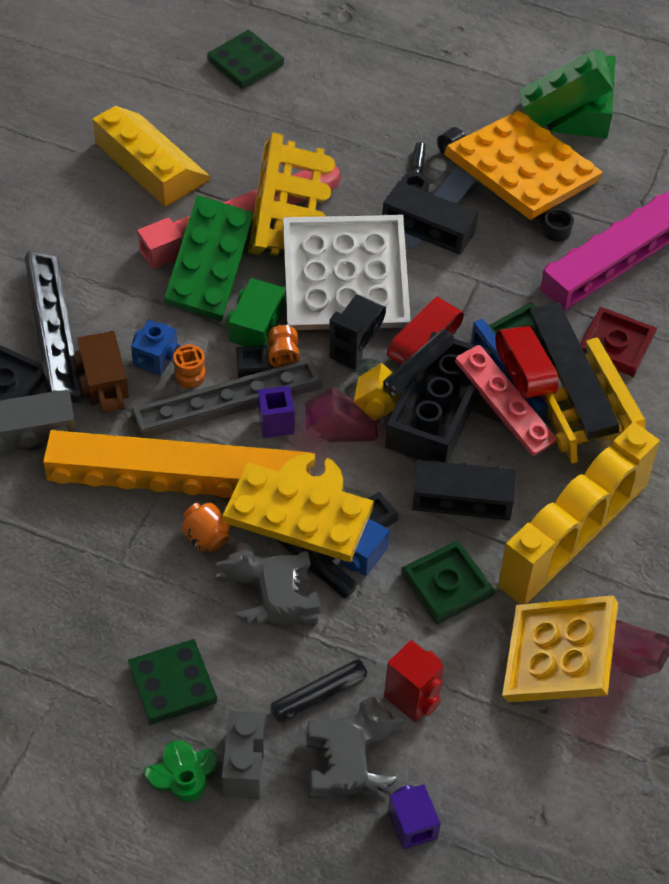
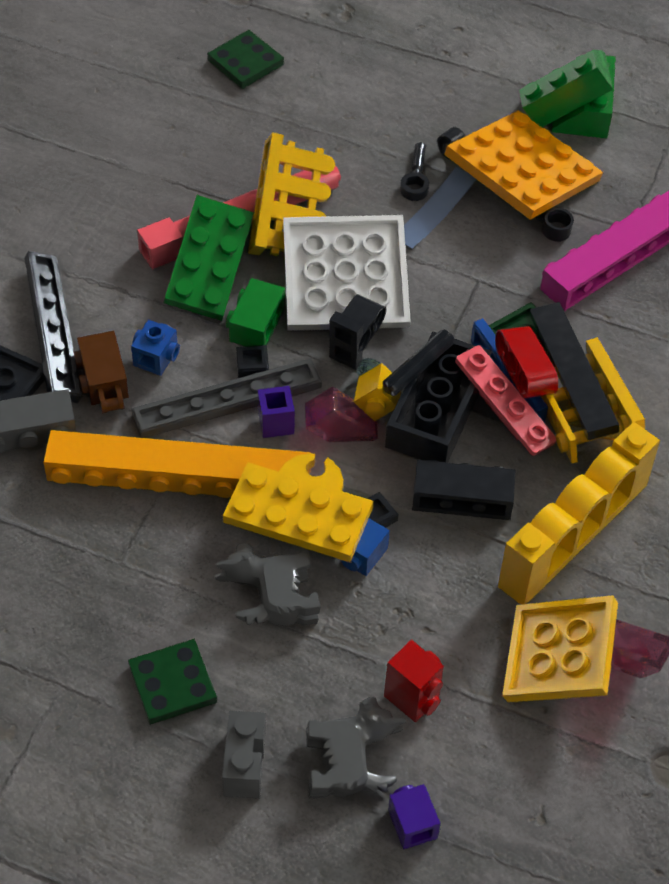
(147, 155): yellow slope -> none
(182, 771): green plate -> none
(189, 366): orange wheel -> none
(205, 527): orange head -> none
(283, 345): orange wheel -> none
(318, 690): black axle -> none
(326, 570): black axle -> none
(432, 217): black brick -> none
(434, 317): red beam -> none
(447, 582): dark green tile -> none
(622, 338): dark red tile -> none

